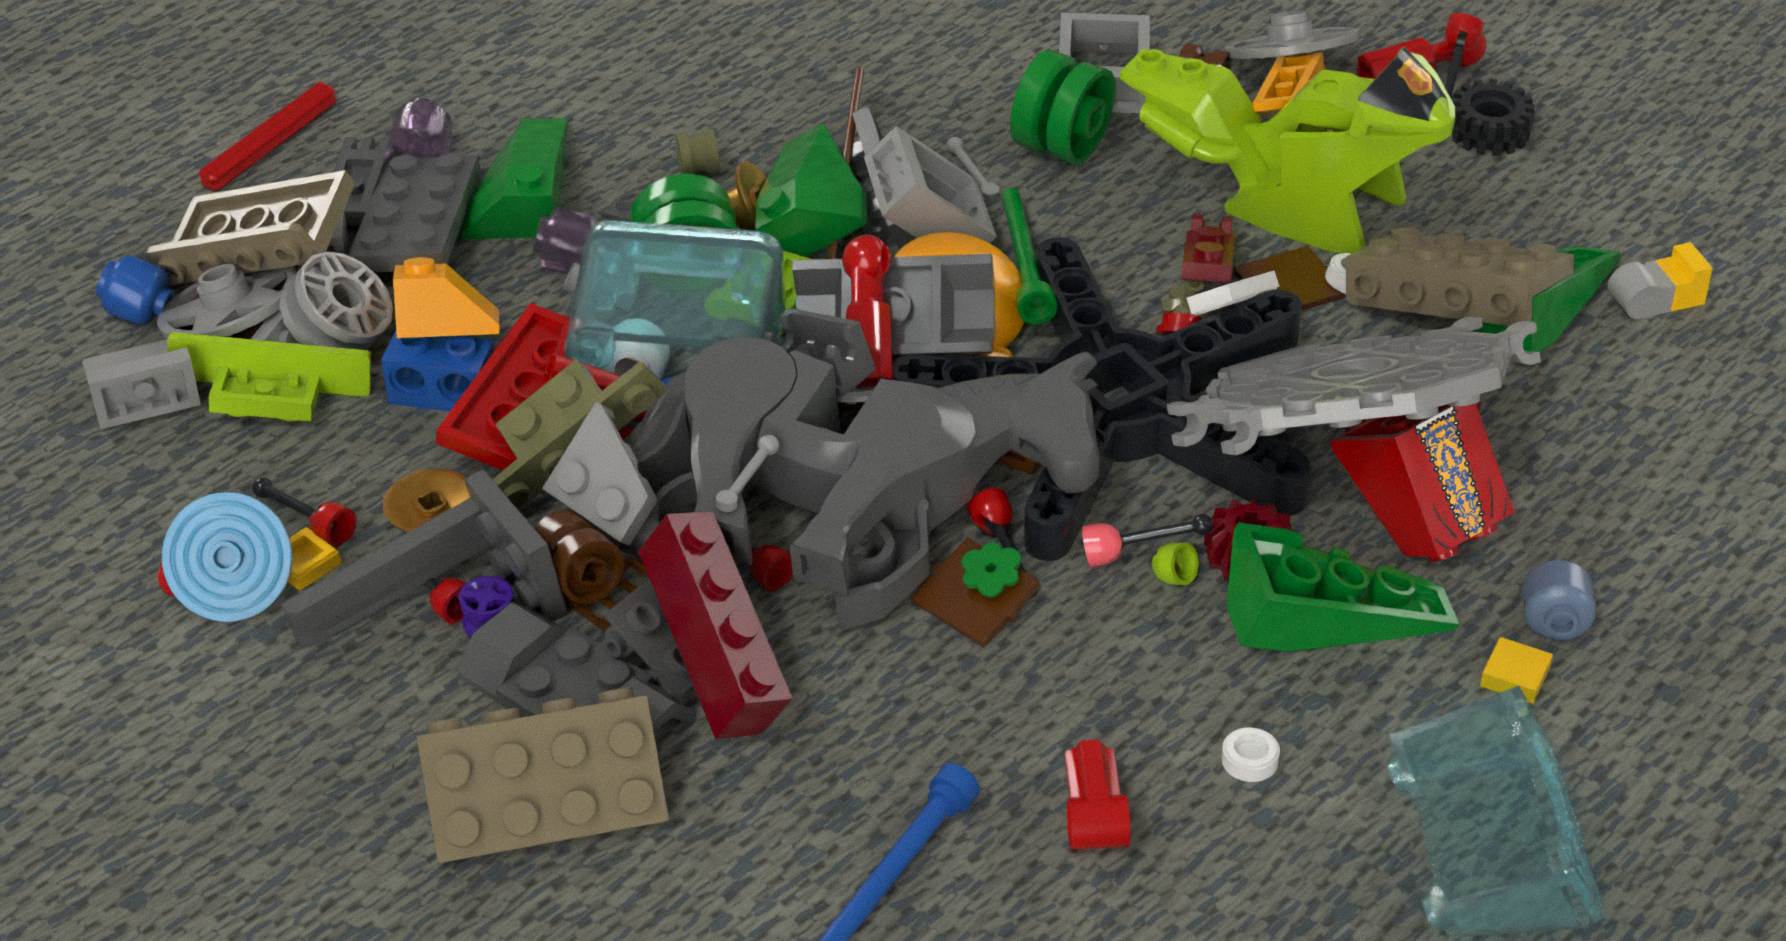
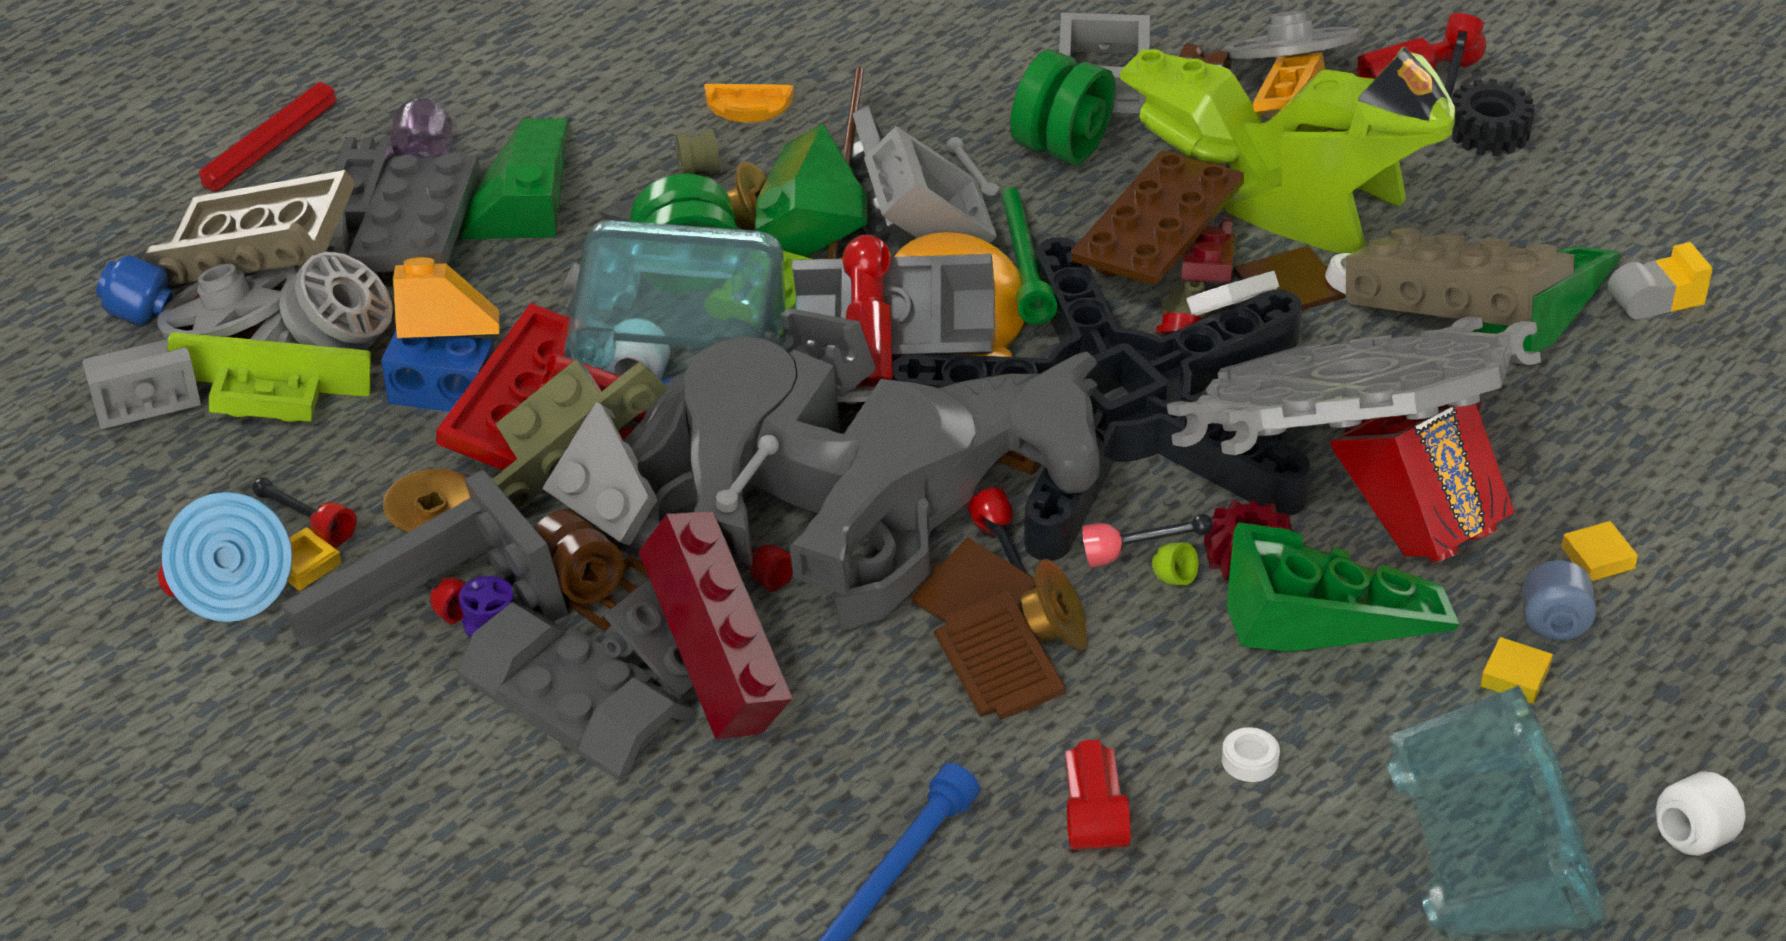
(541, 775): dark tan bracket -> none
(562, 238): clear purple head -> none
(748, 101): none -> light orange tile
(991, 569): green plant -> none
(998, 657): none -> reddish brown window
(1055, 607): none -> pearl gold piece
(1157, 217): none -> reddish brown bracket
(1600, 550): none -> yellow tile
(1700, 813): none -> white head

